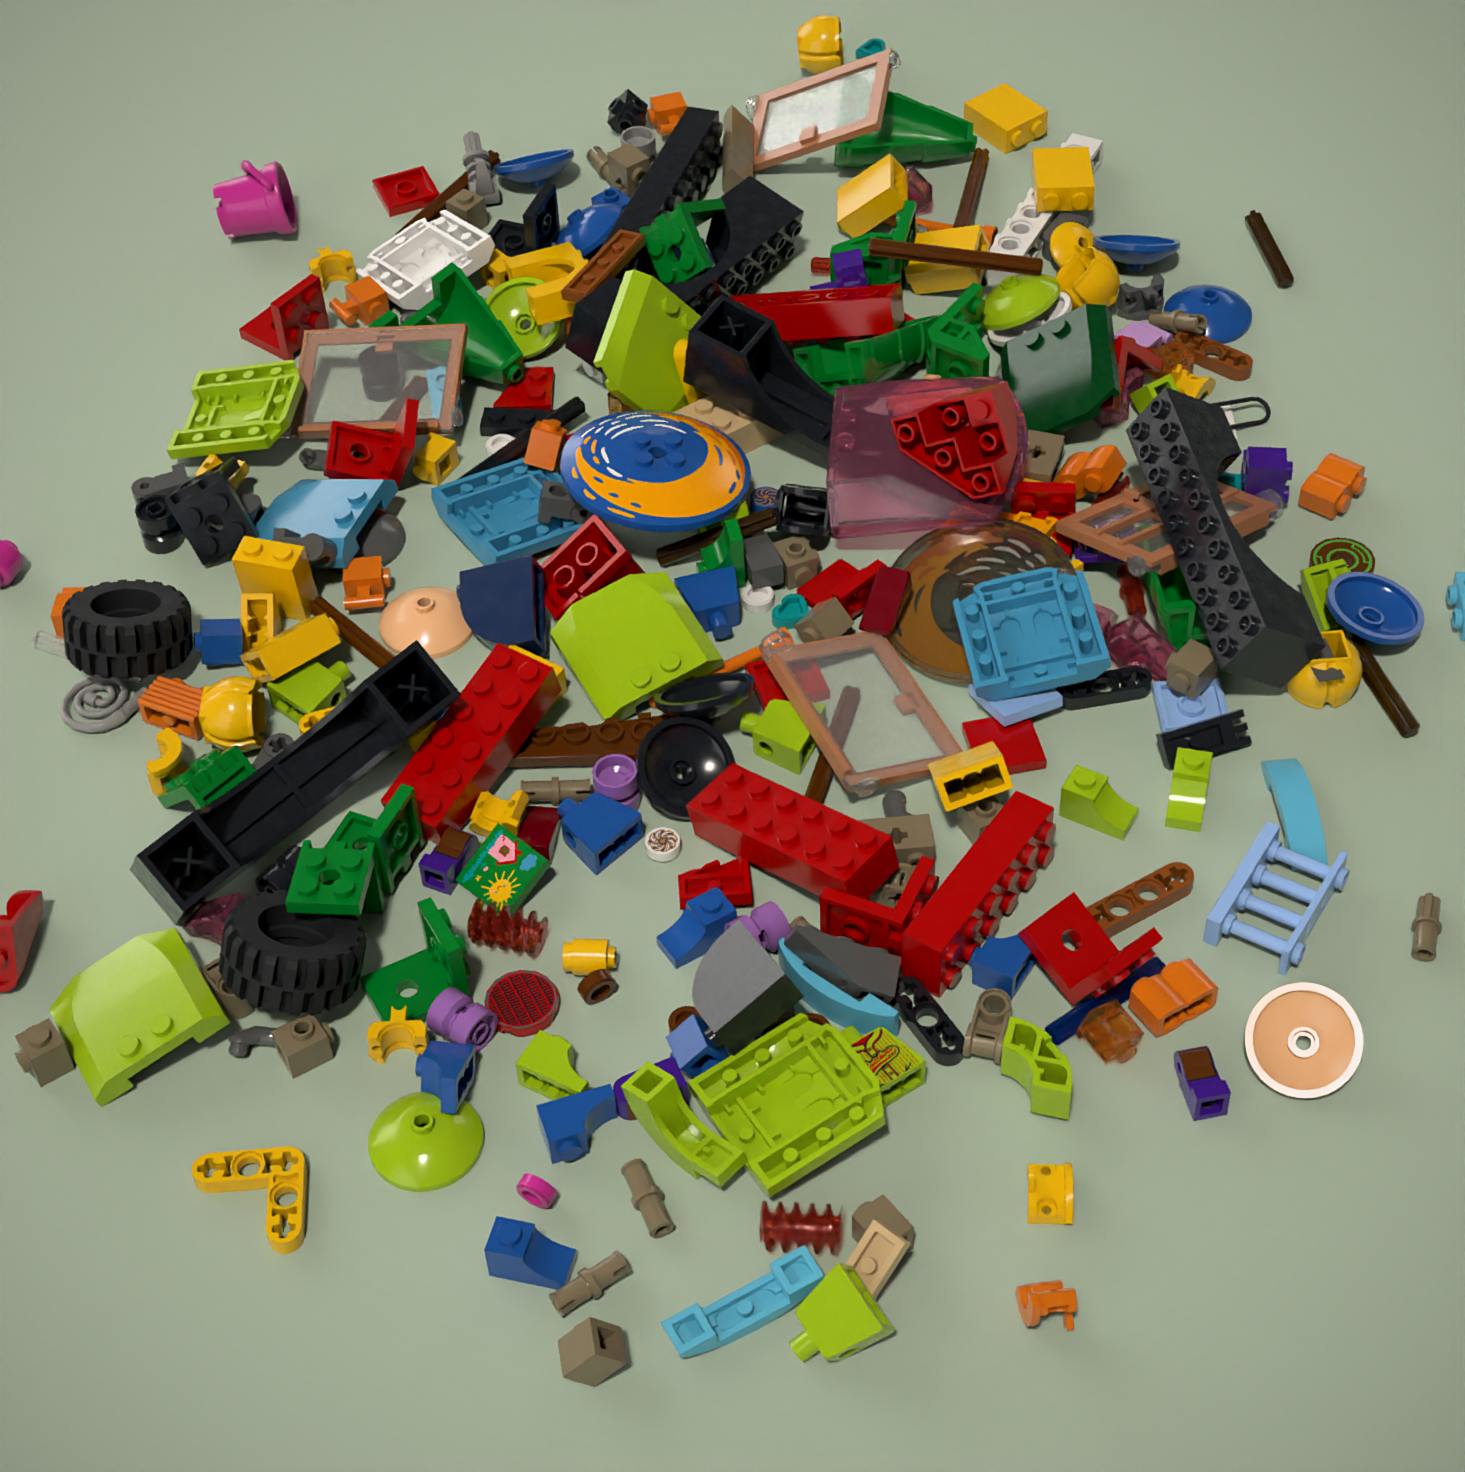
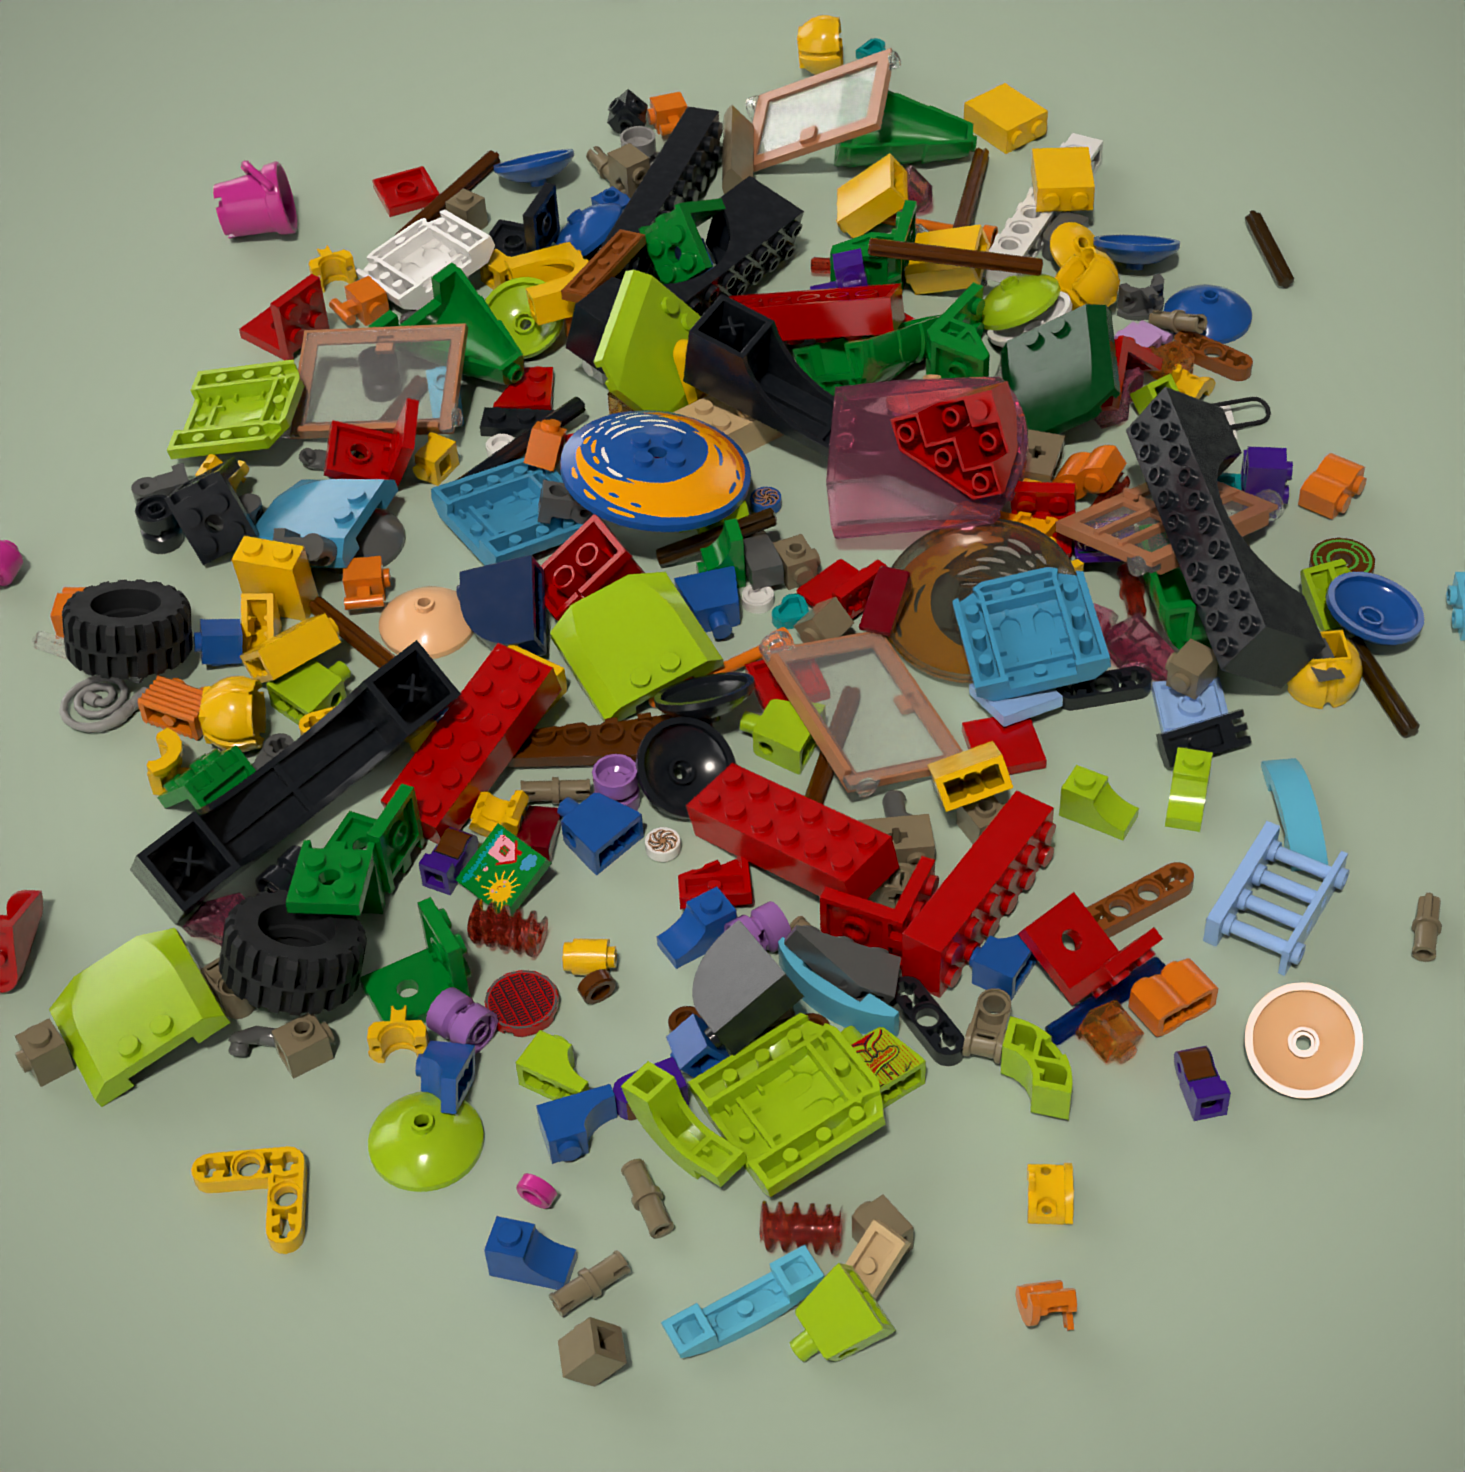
(479, 169): light grey piece -> none
(805, 510): black piece -> none

